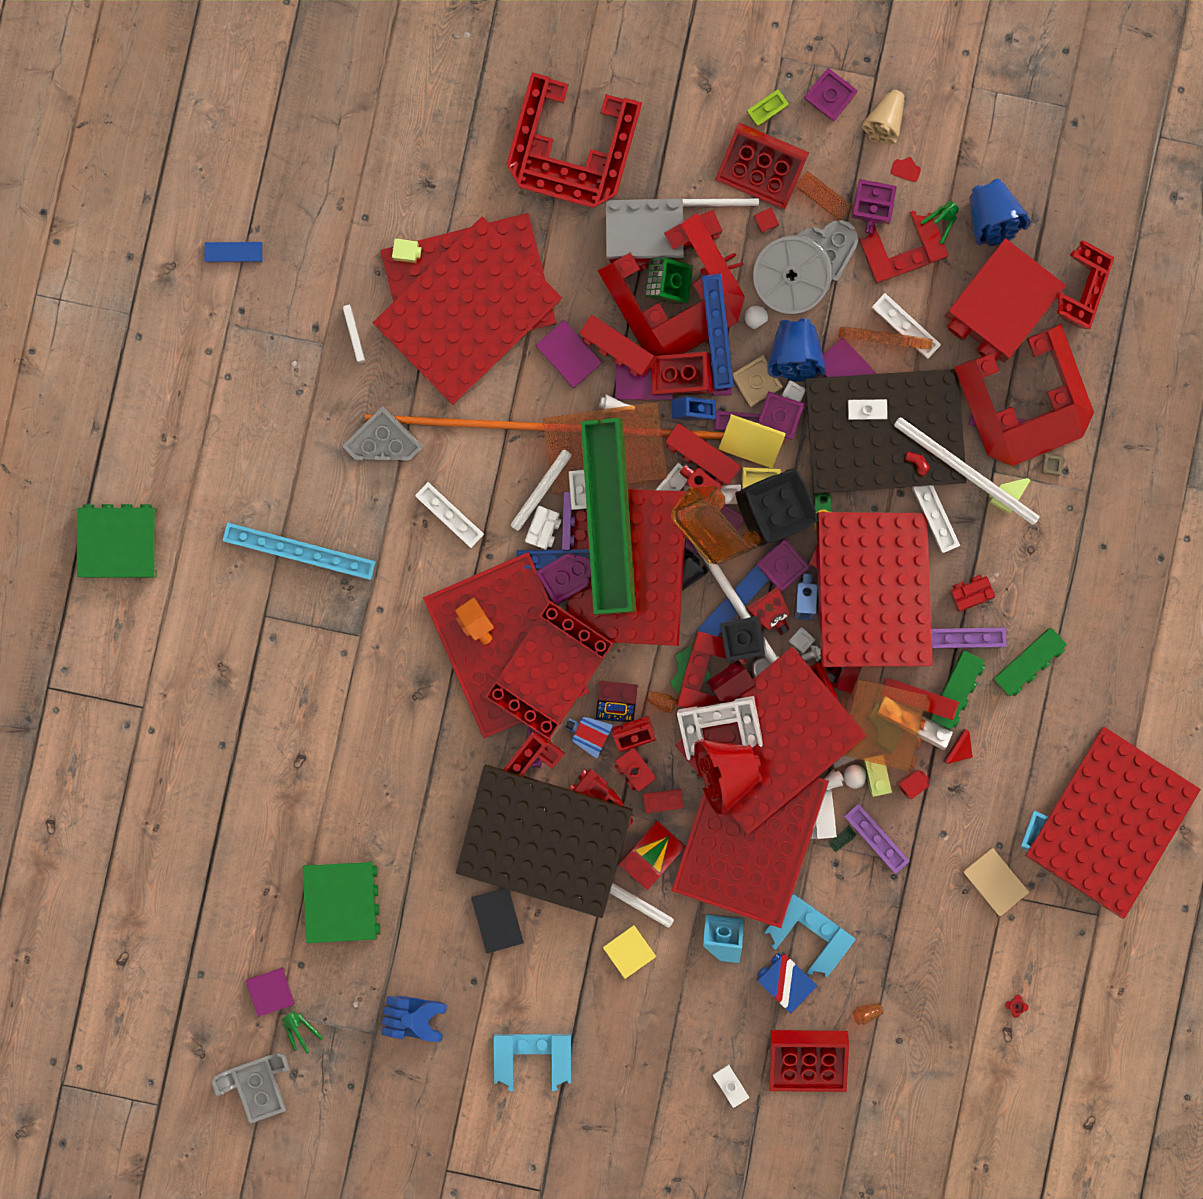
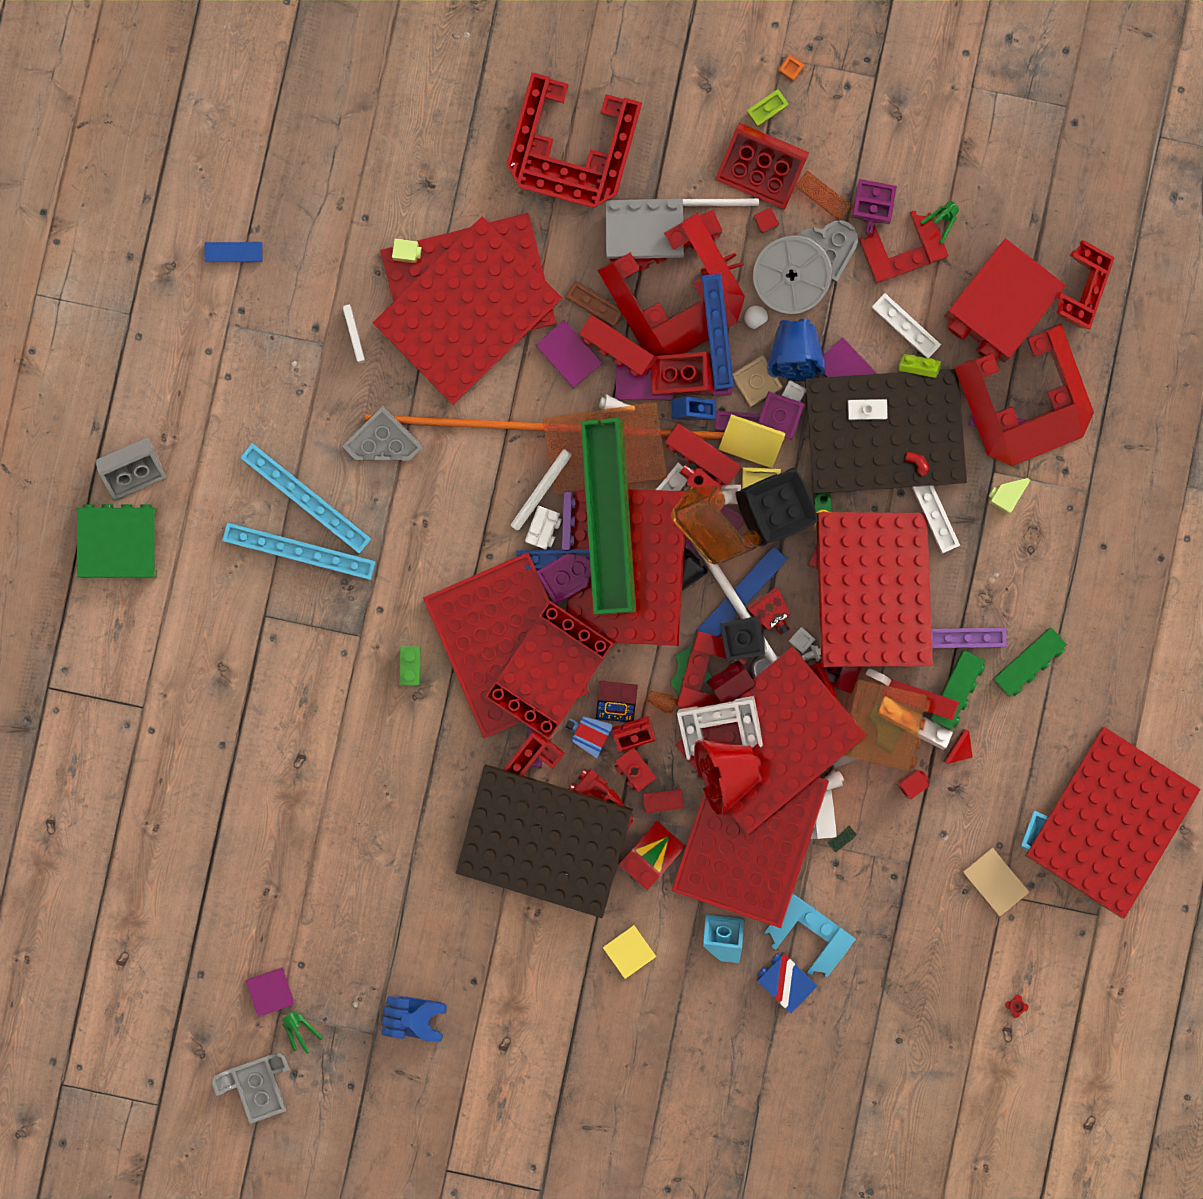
(130, 468): none -> light grey slope
(306, 498): none -> medium azure plate
(340, 902): green panel -> none
(410, 665): none -> bright green brick
(449, 515): white plate -> none
(474, 621): orange brick -> none
(497, 920): black tile -> none
(508, 1044): medium azure wedge -> none
(577, 489): white plate -> none
(594, 304): none -> dark orange tile
(641, 905): white axle -> none
(668, 281): green brick -> none
(730, 1086): white plate -> none
(782, 565): magenta tile -> none
(791, 68): none -> orange tile
(805, 605): medium blue torso -> none
(808, 1060): red slope -> none
(830, 94): magenta plate -> none
(854, 776): white piece -> none
(866, 1013): clear orange cone -> none
(876, 838): medium lavender plate -> none
(877, 778): yellowish green brick -> none
(878, 677): none -> white tile
(885, 120): tan cone -> none
(885, 337): clear orange beam -> none
(906, 169): red sticker -> none
(920, 365): none -> lime plate
(966, 471): white axle -> none
(972, 594): red brick -> none
(996, 213): blue cone -> none
(1052, 464): dark tan tile -> none

